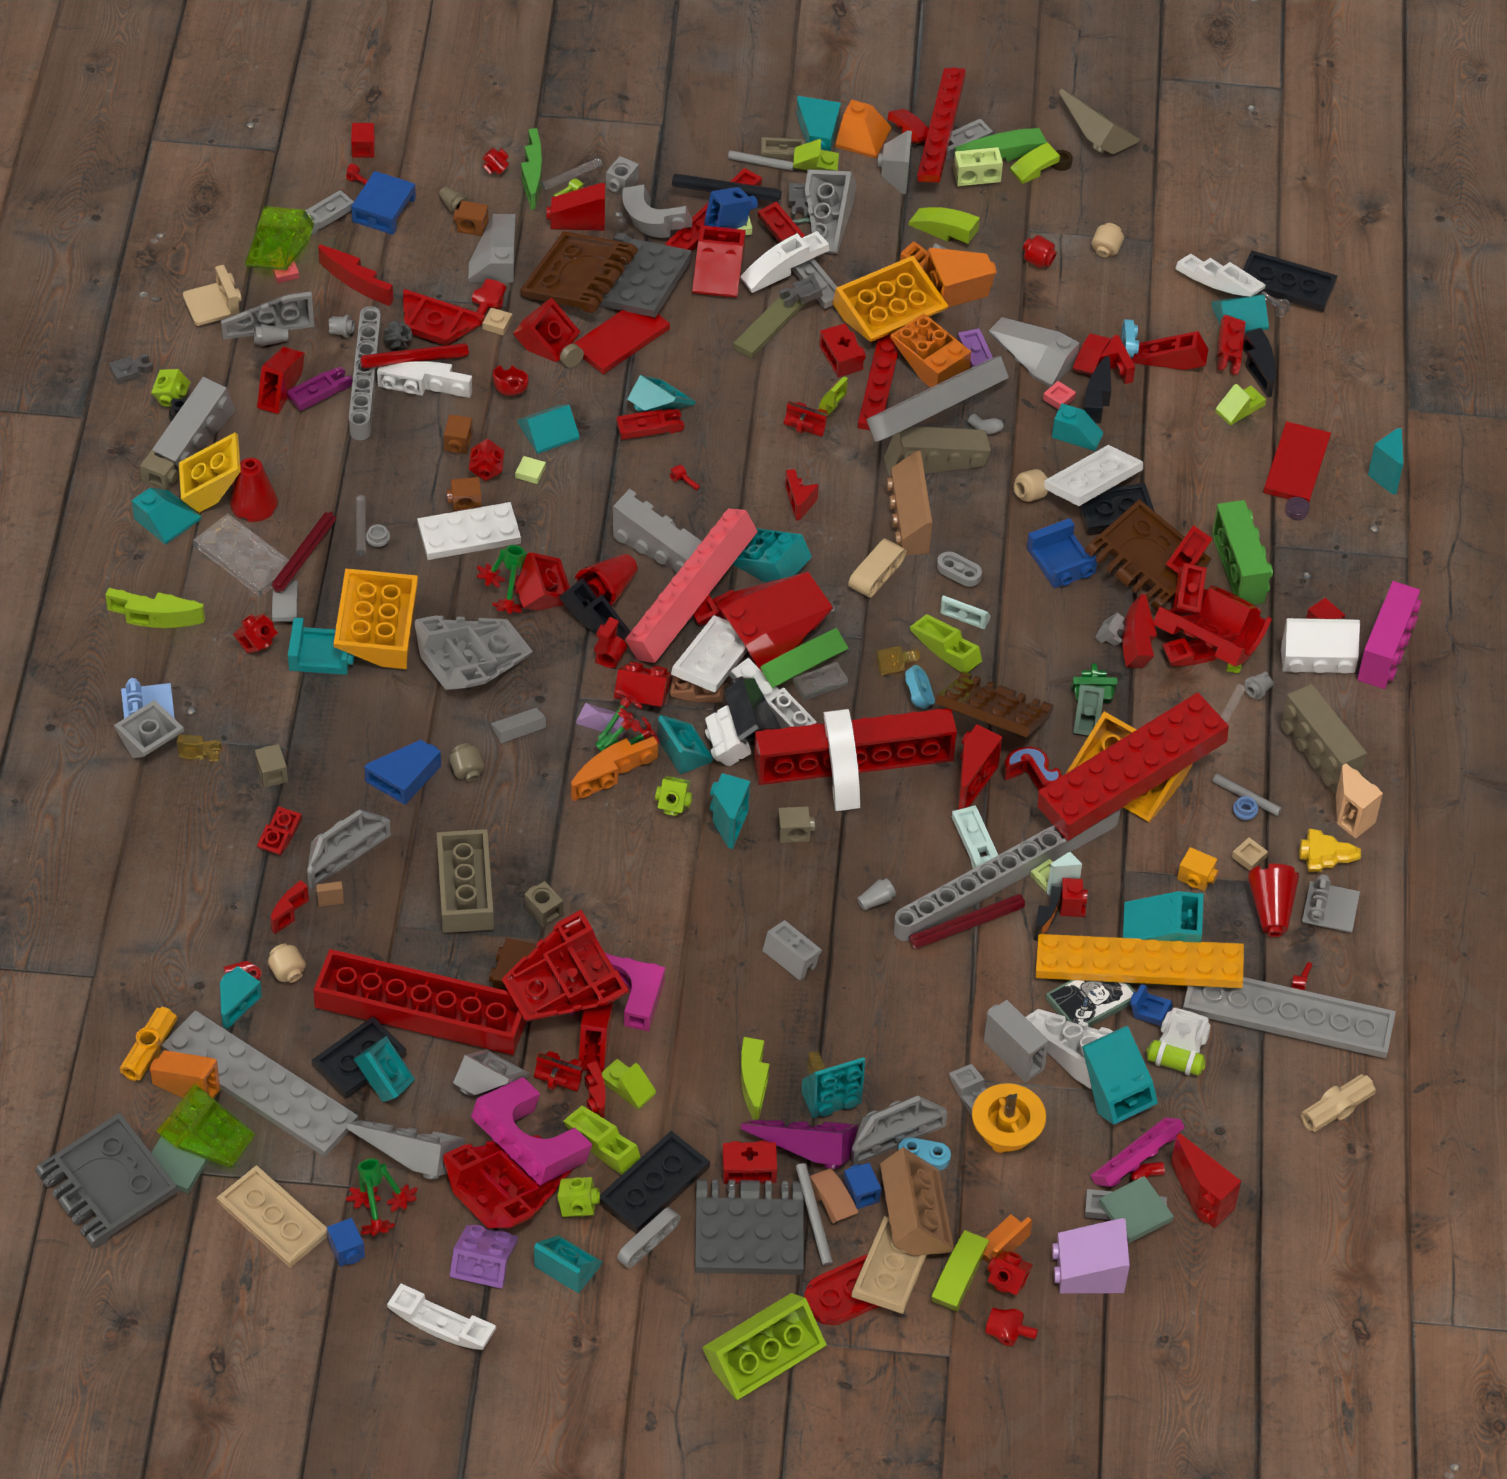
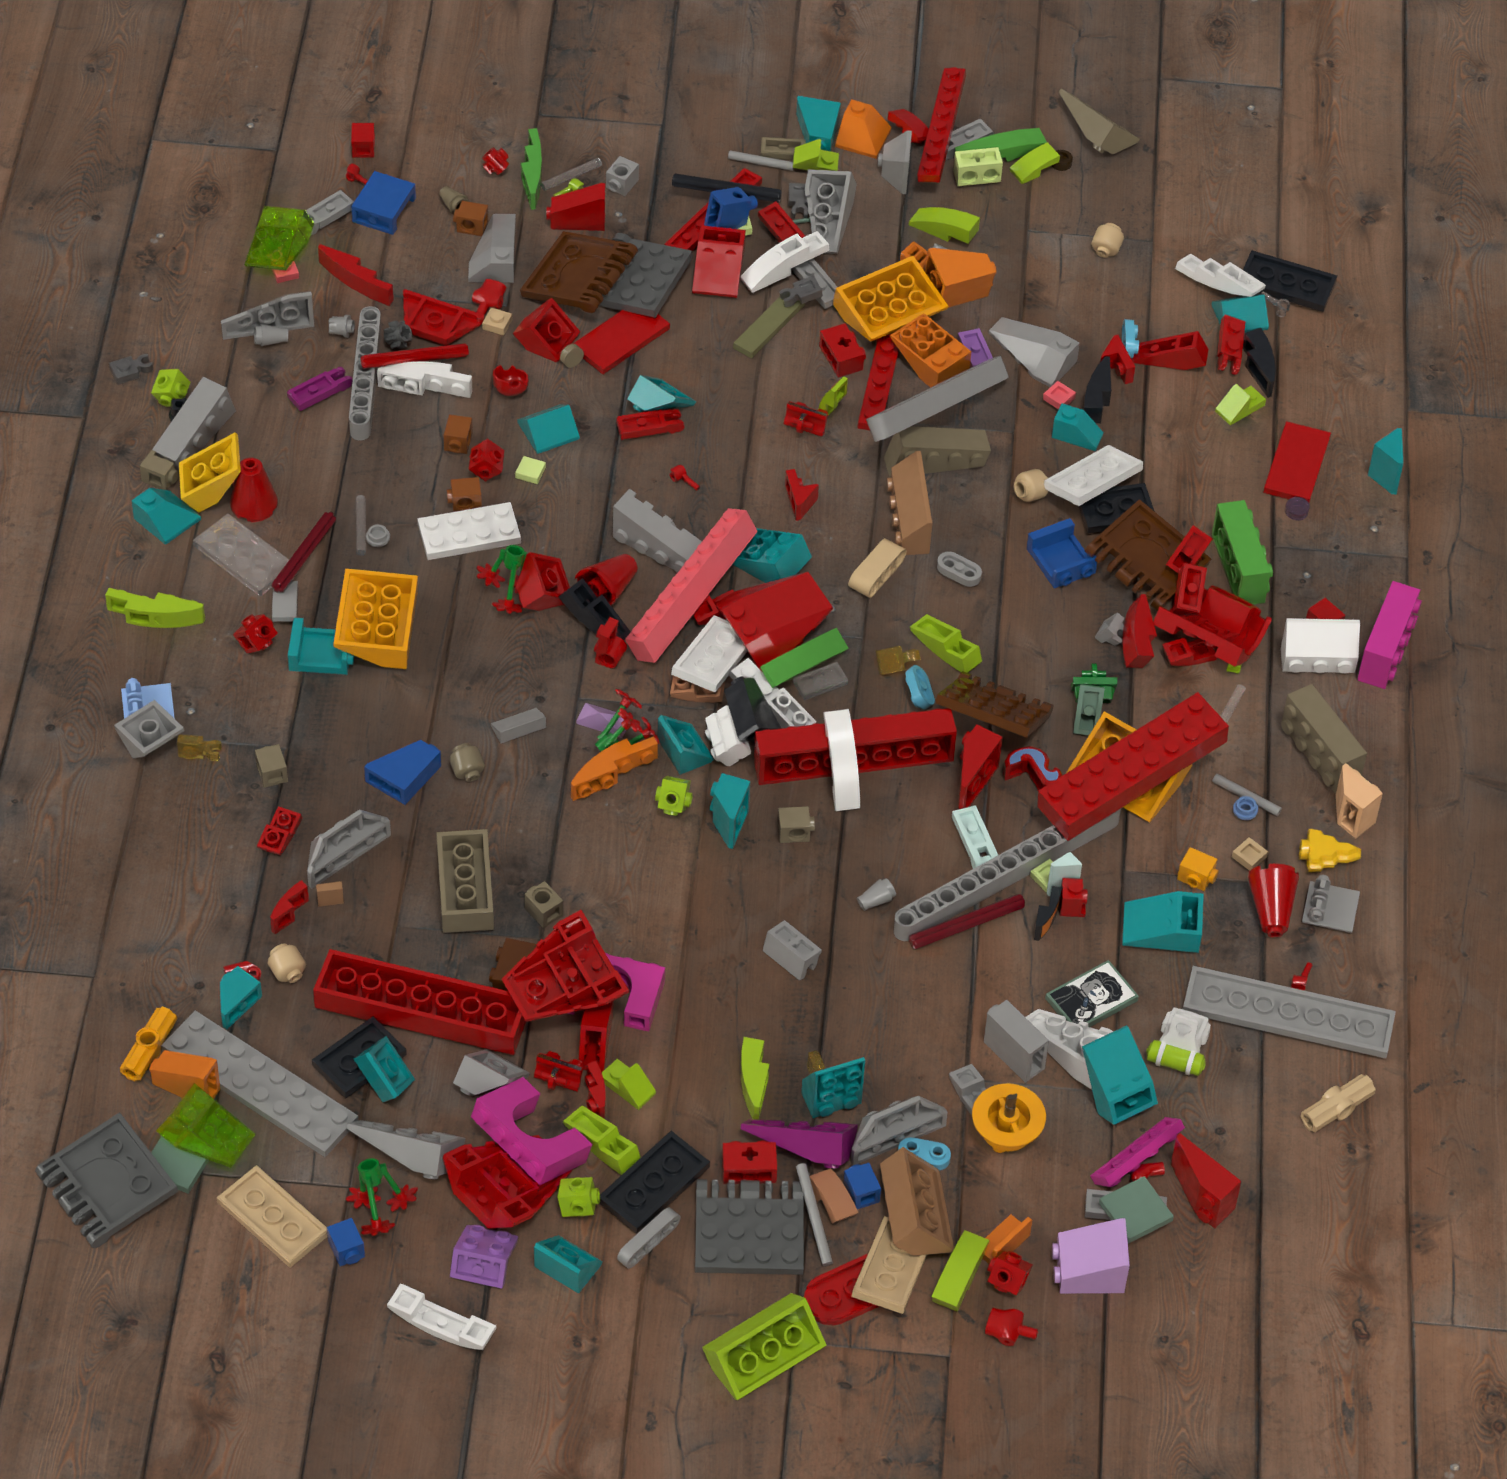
(215, 300): tan bracket -> none
(278, 377): red slope -> none
(468, 651): light grey wedge -> none
(644, 684): red slope -> none
(650, 220): light grey arch -> none
(964, 612): light aqua slope -> none
(991, 425): light grey arm -> none
(1039, 251): red head -> none
(1090, 354): red slope -> none
(1140, 961): light orange plate -> none
(1149, 1007): blue bracket -> none
(1258, 685): light grey hose -> none

